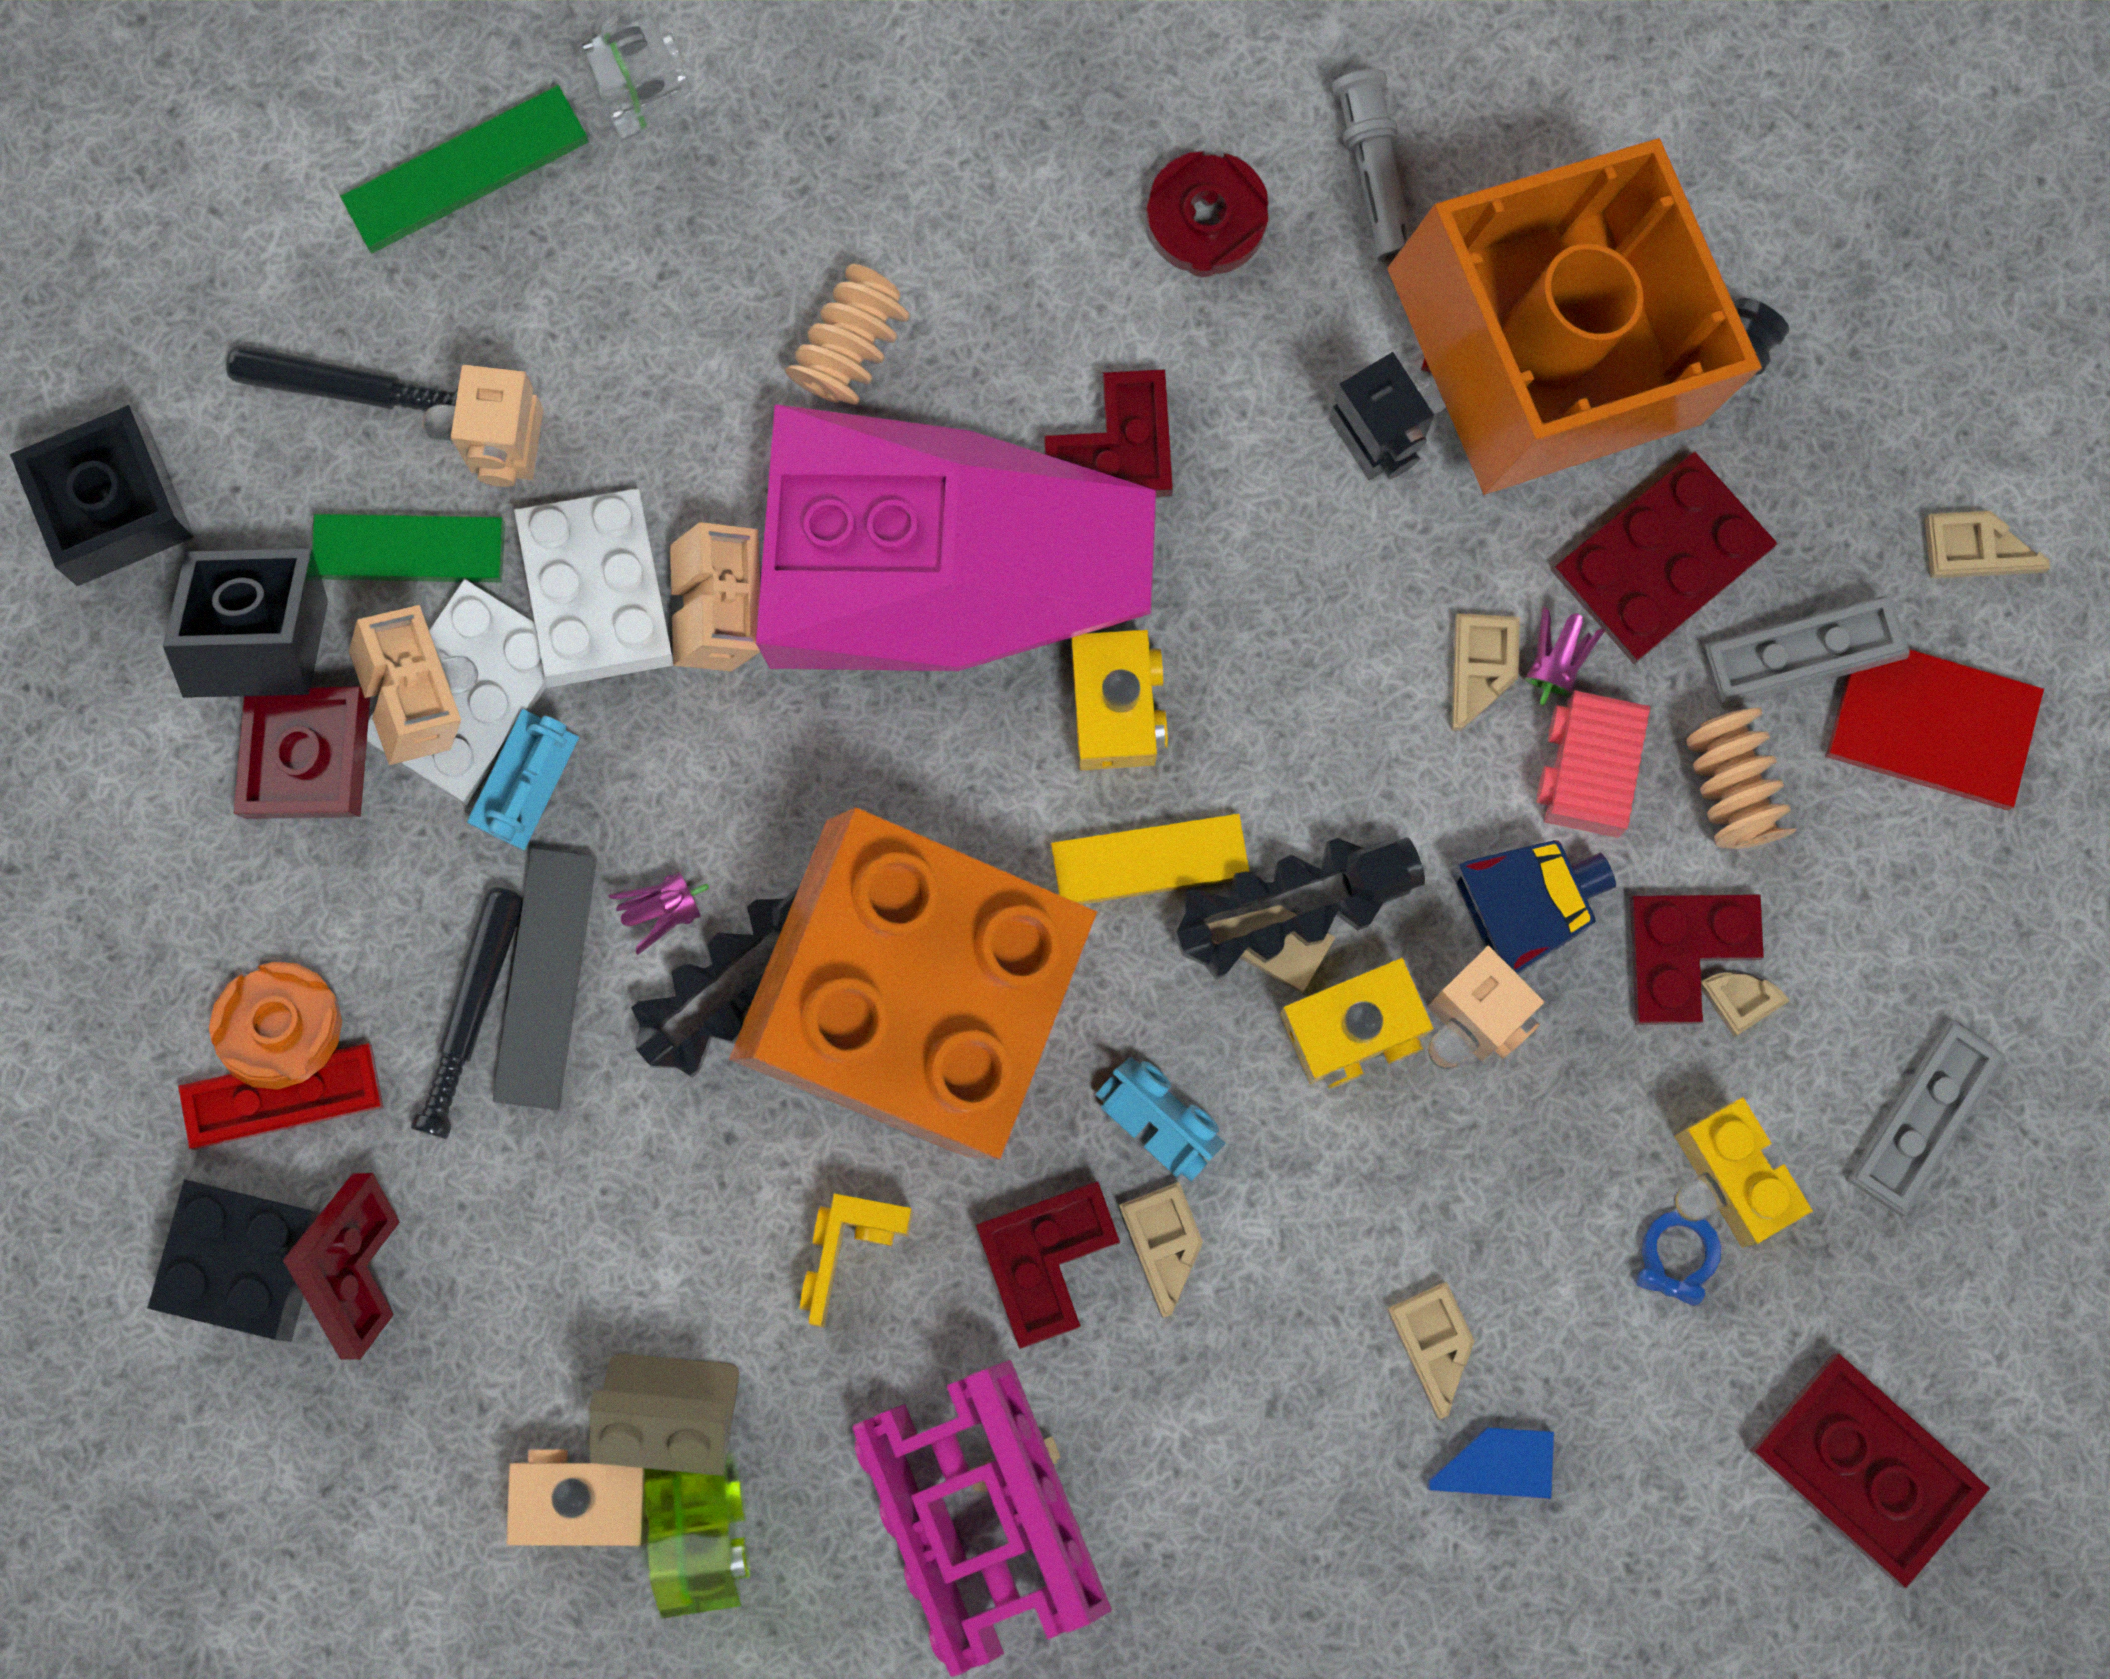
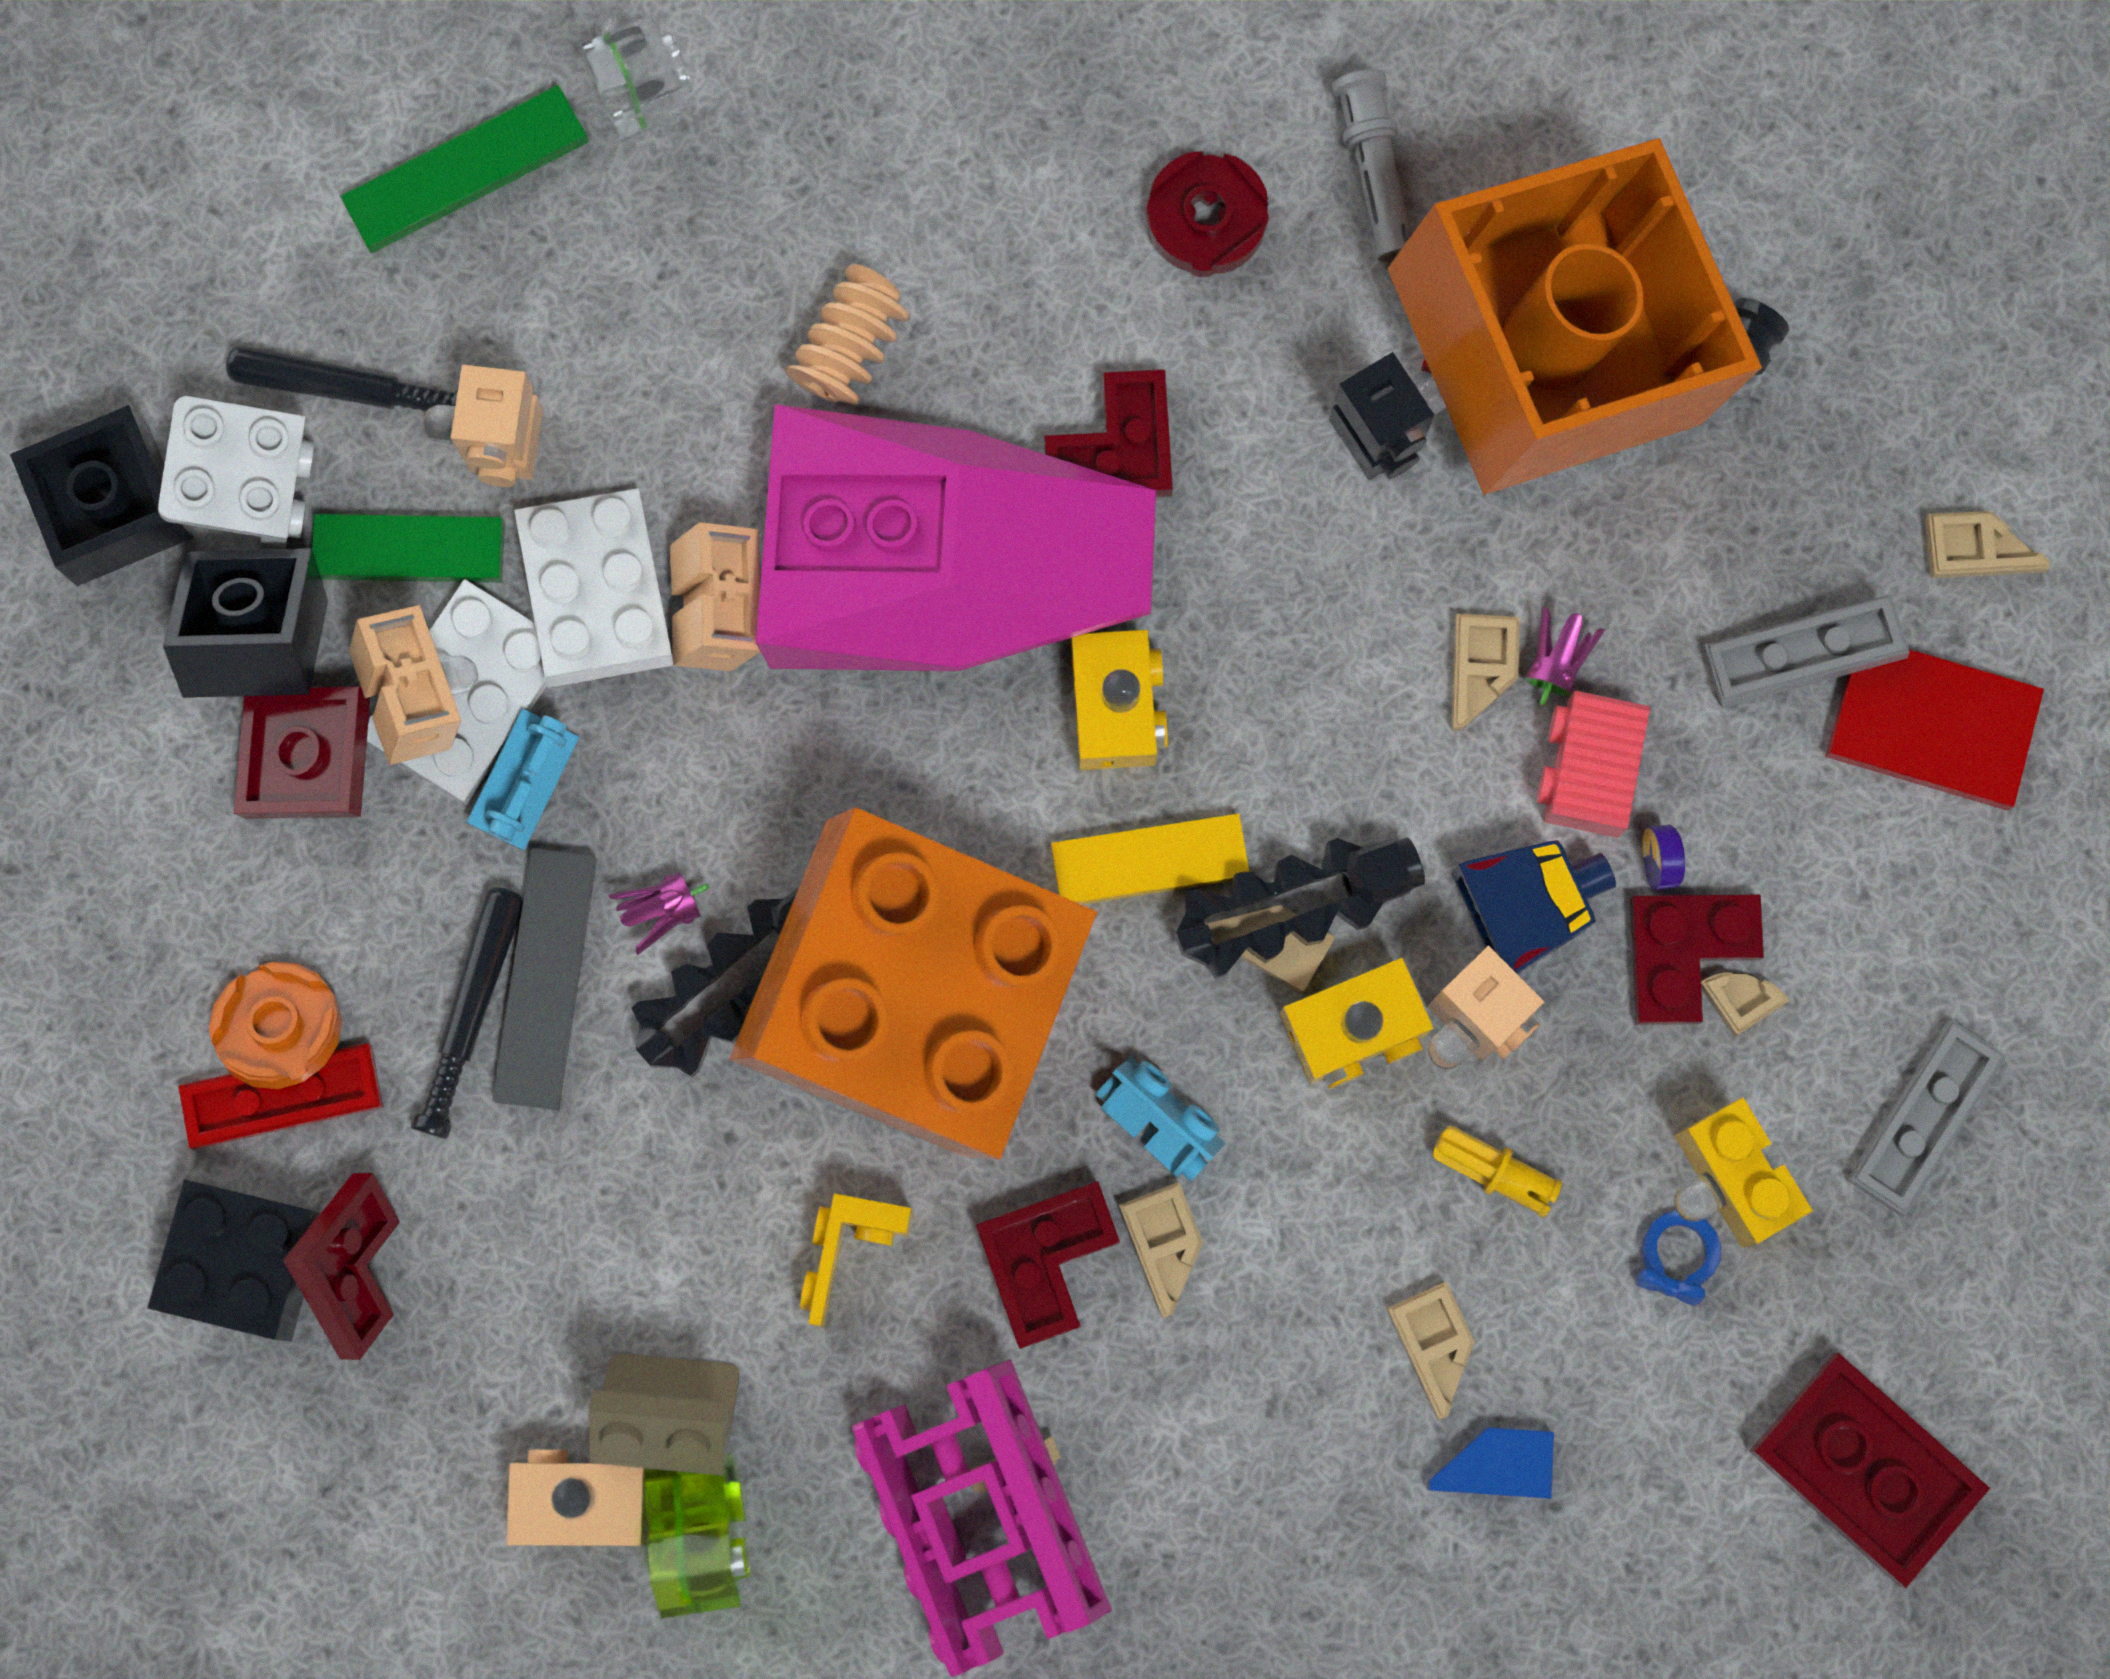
(235, 470): none -> white bracket
(1496, 1170): none -> yellow axle
(1663, 856): none -> dark purple tile
(1664, 557): dark red plate -> none
(1738, 780): light nougat piece -> none

